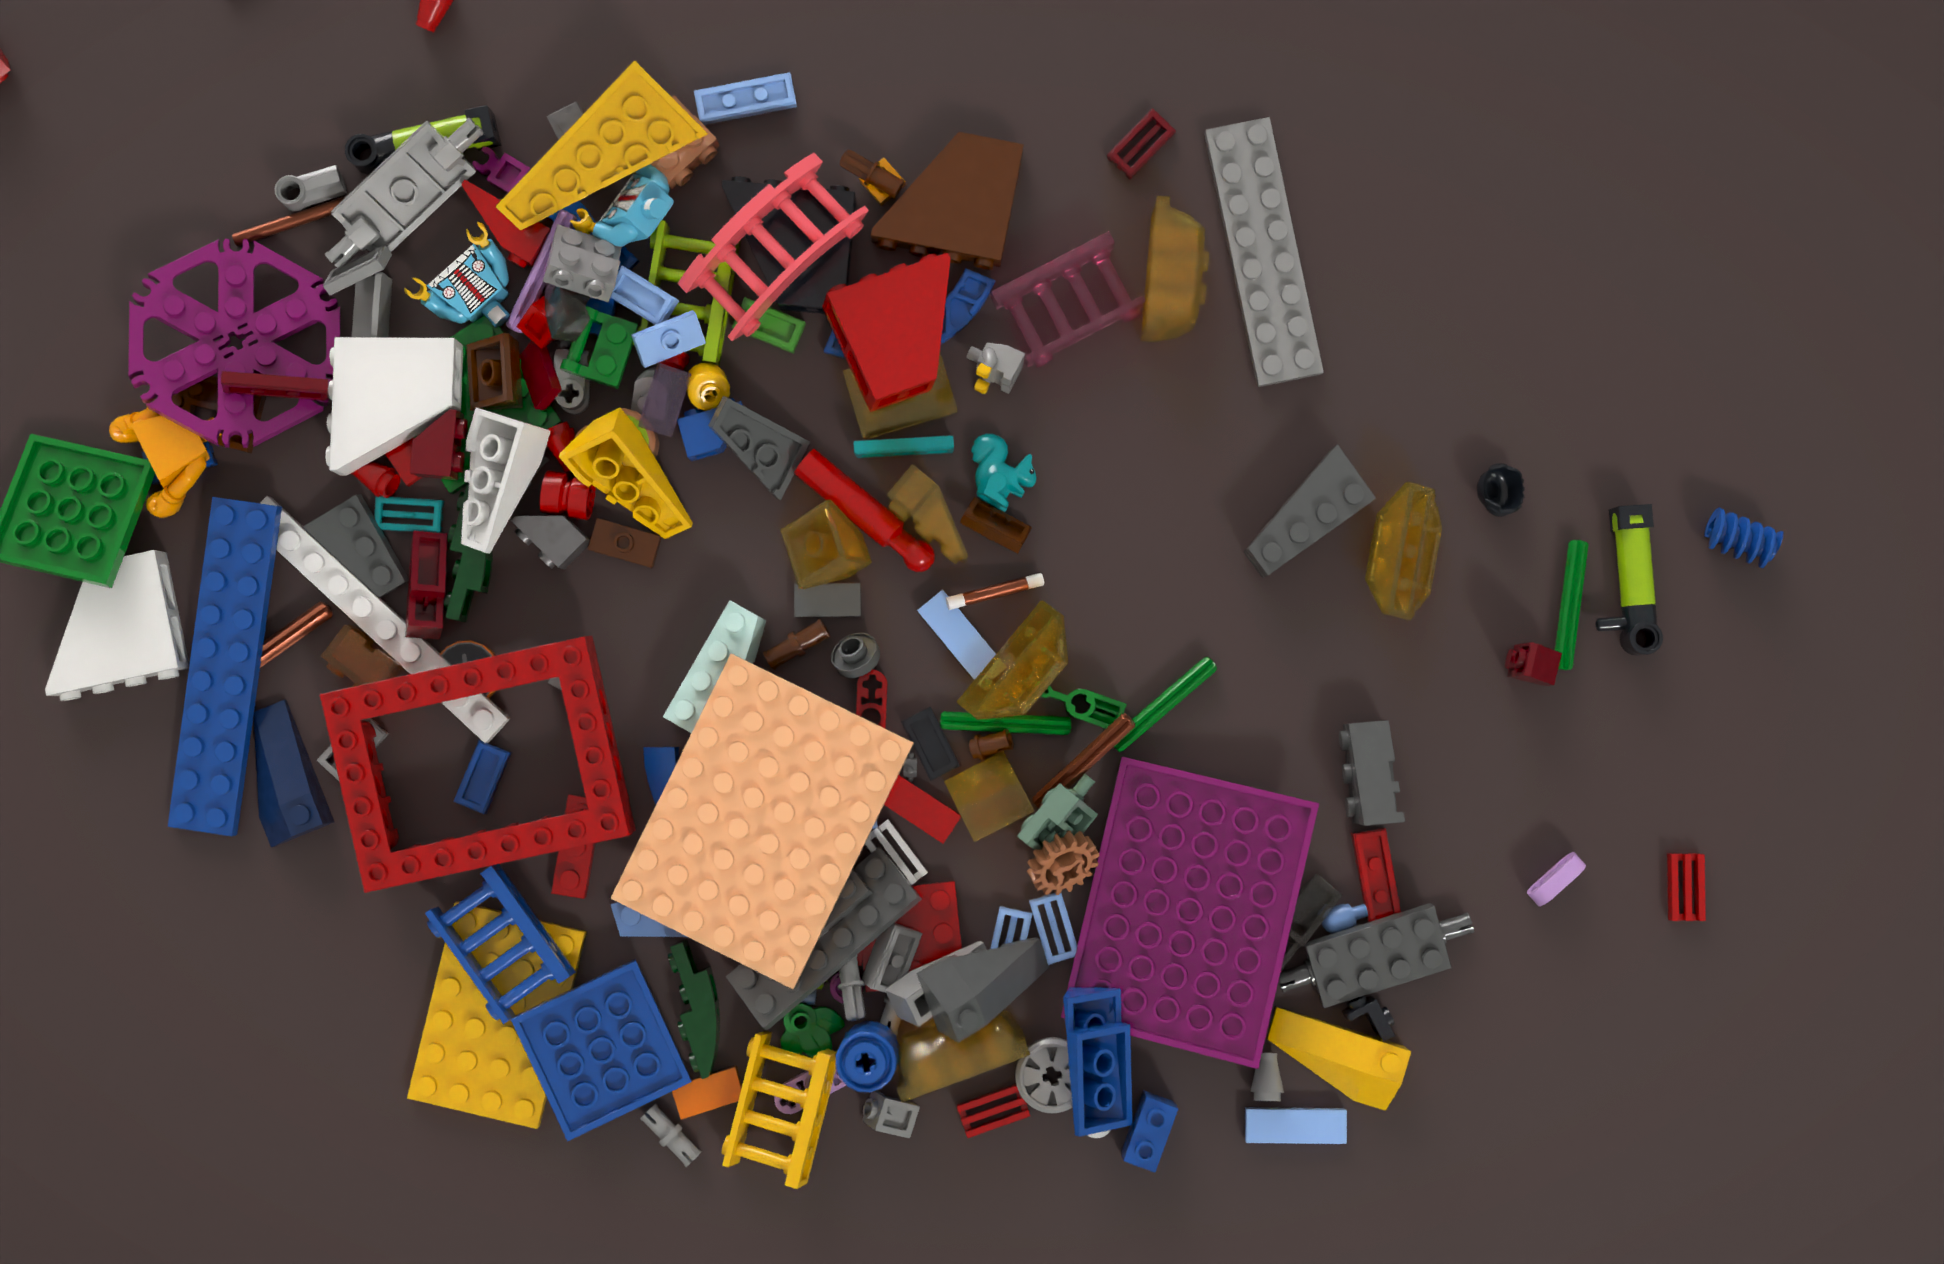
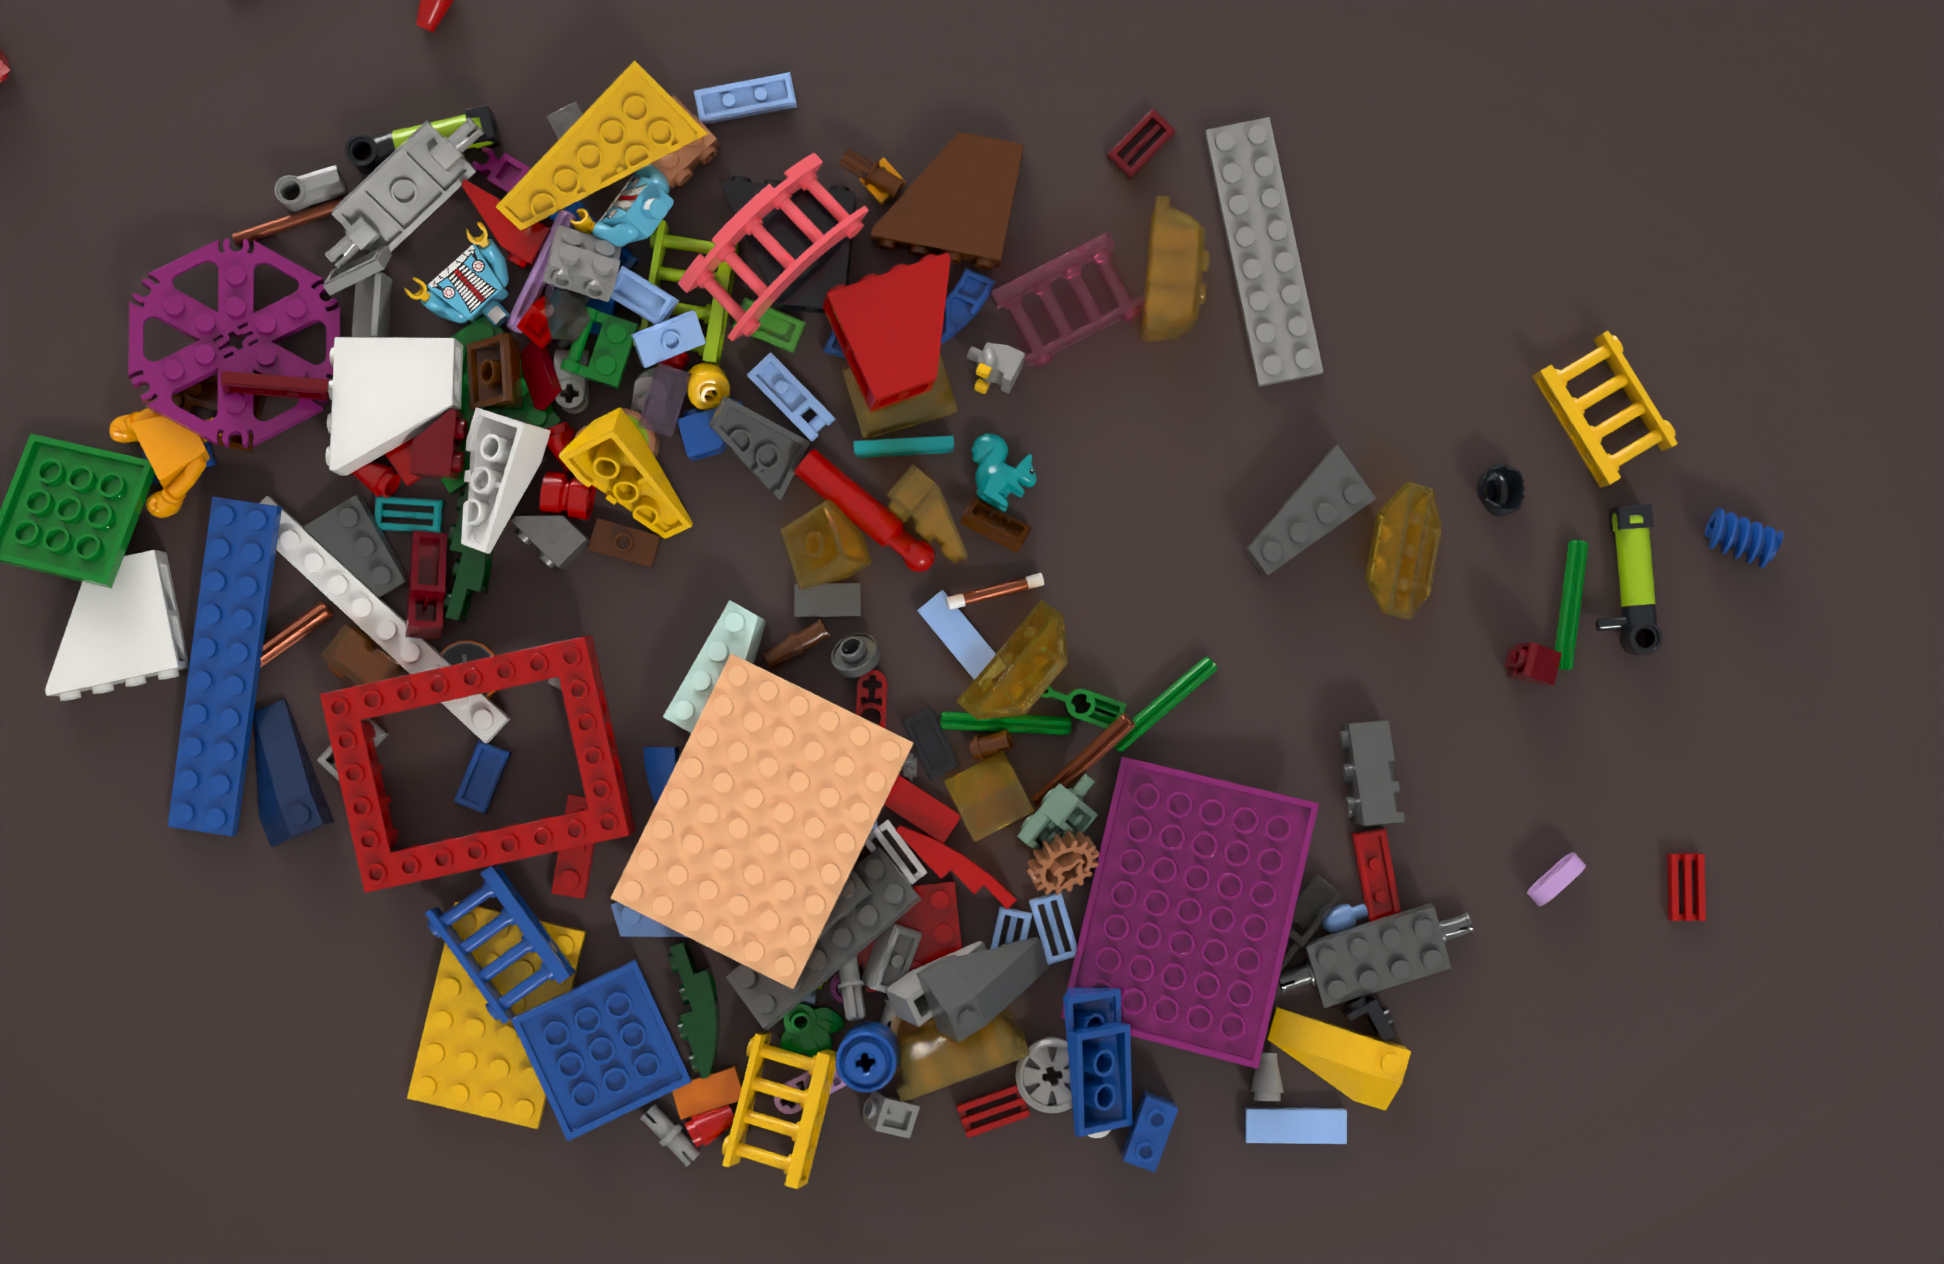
(709, 1125): none -> red cone
(789, 395): none -> light blue plate
(944, 858): none -> red slope
(1587, 438): none -> yellow fence

